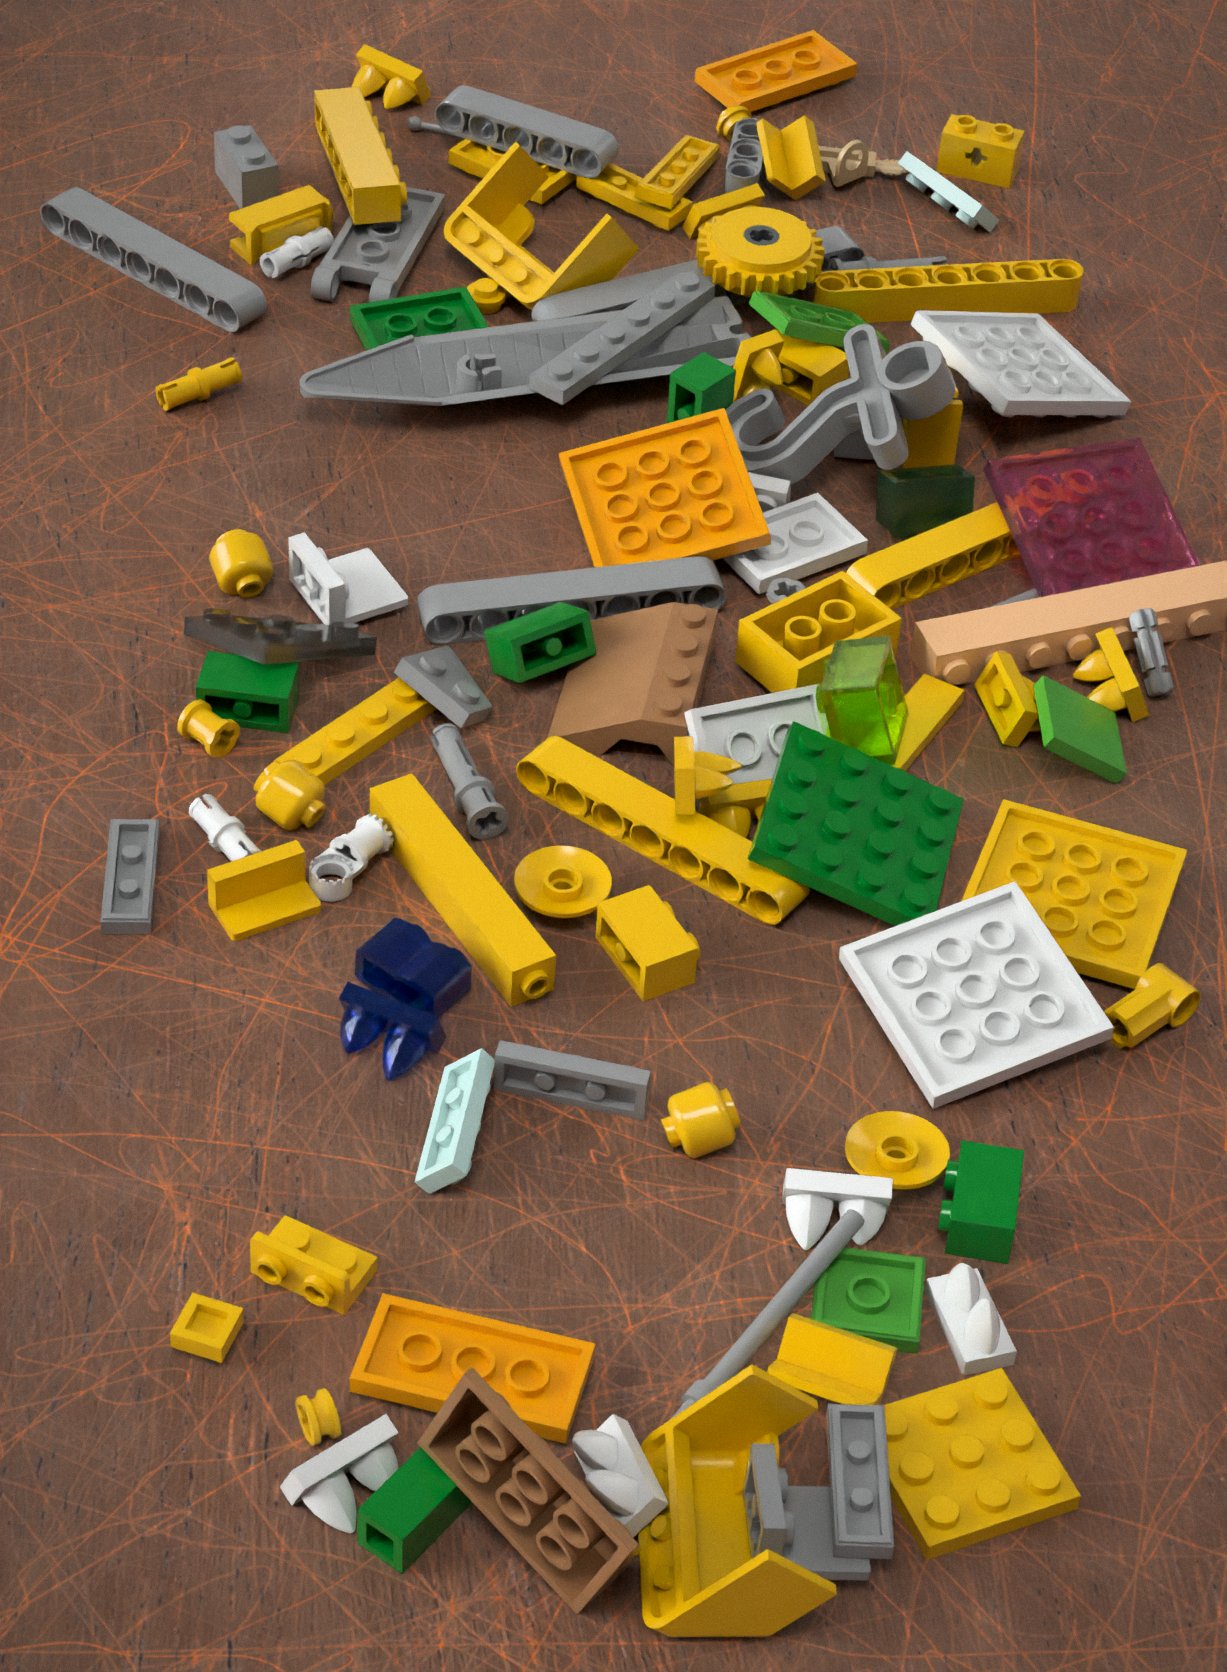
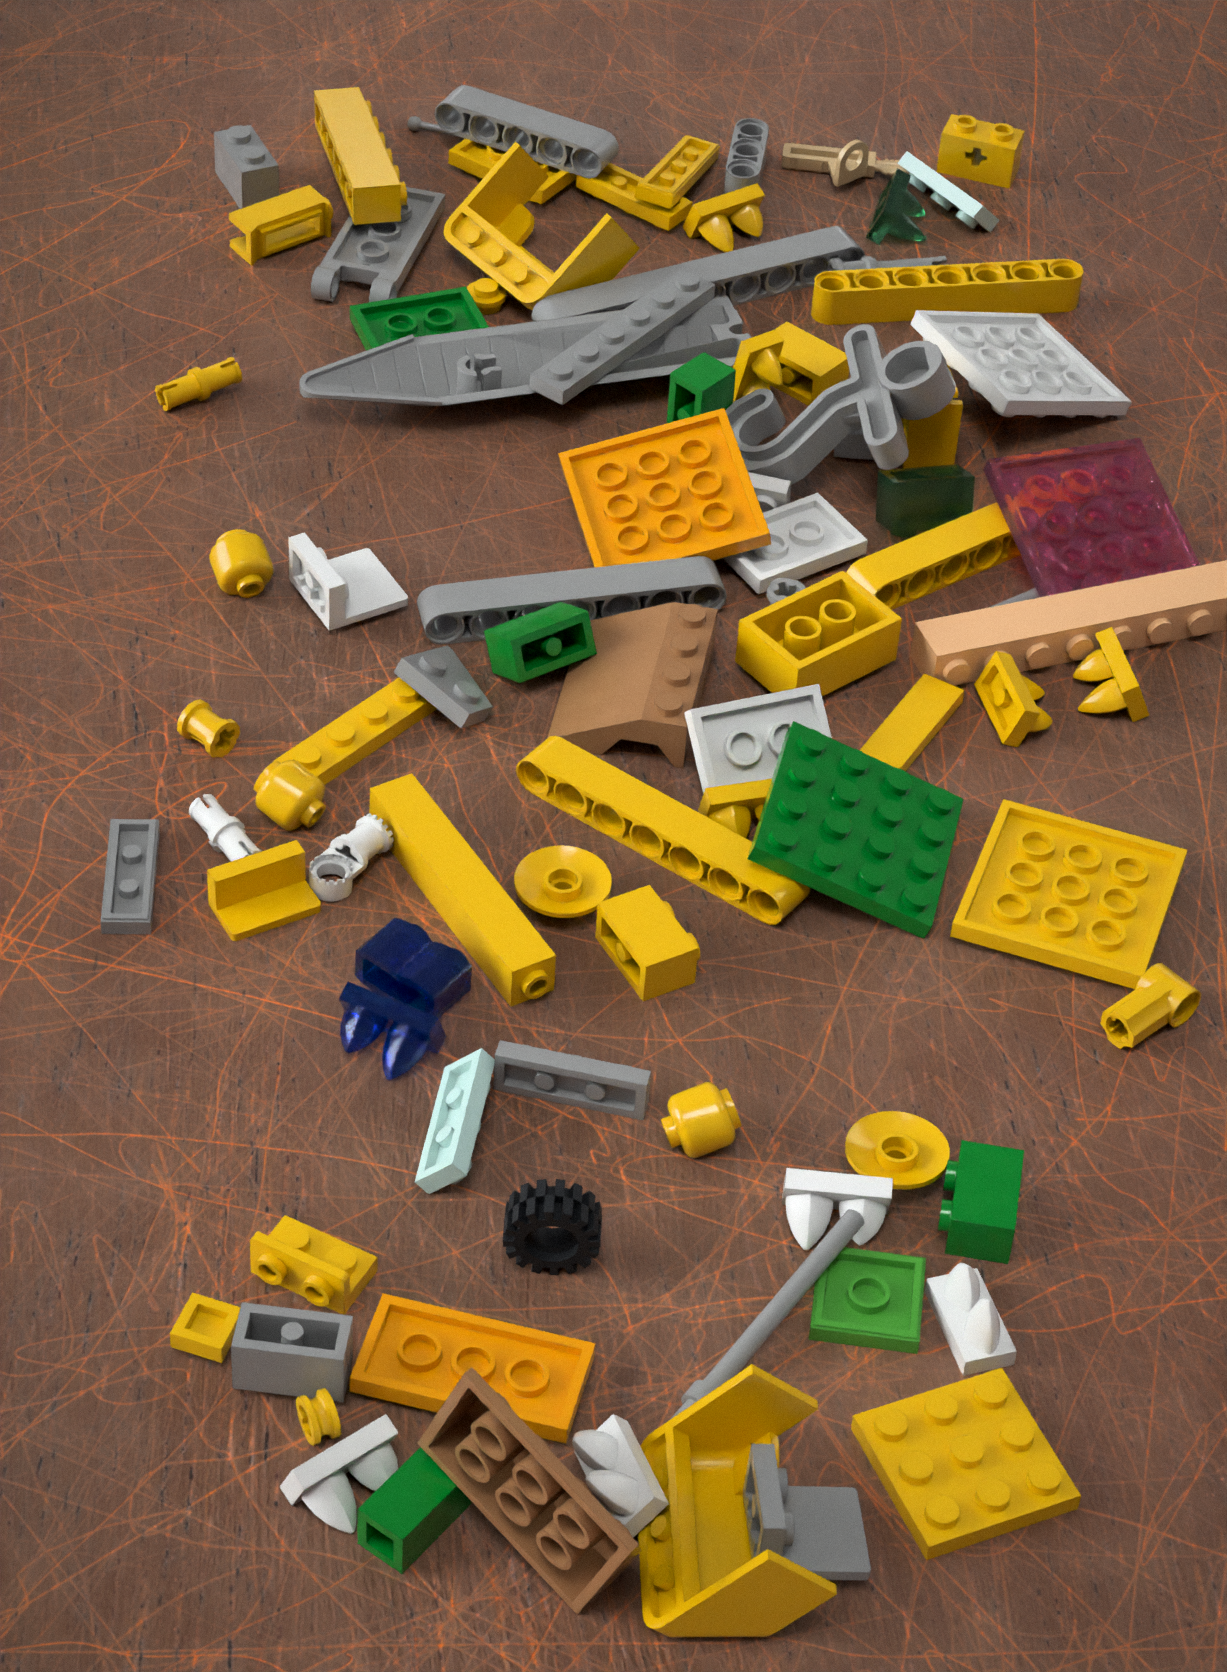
(154, 259): light grey beam -> none
(250, 691): green brick -> none
(278, 637): clear smoke plate -> none
(291, 1351): none -> light grey brick
(296, 252): white pin -> none
(398, 78): yellow tile -> none
(472, 793): light grey pin -> none
(556, 1206): none -> black tyre
(698, 774): yellow tile -> none
(728, 119): yellow plate -> none
(759, 251): yellow gear -> none
(776, 72): light orange plate -> none
(791, 156): yellow panel -> none
(808, 319): bright green tile -> none
(833, 1362): yellow panel -> none
(859, 1481): light grey tile -> none
(864, 697): clear neon green brick -> none
(894, 211): none -> clear green tile
(975, 994): white plate -> none
(1079, 729): bright green tile -> none
(1151, 652): light grey axle -> none

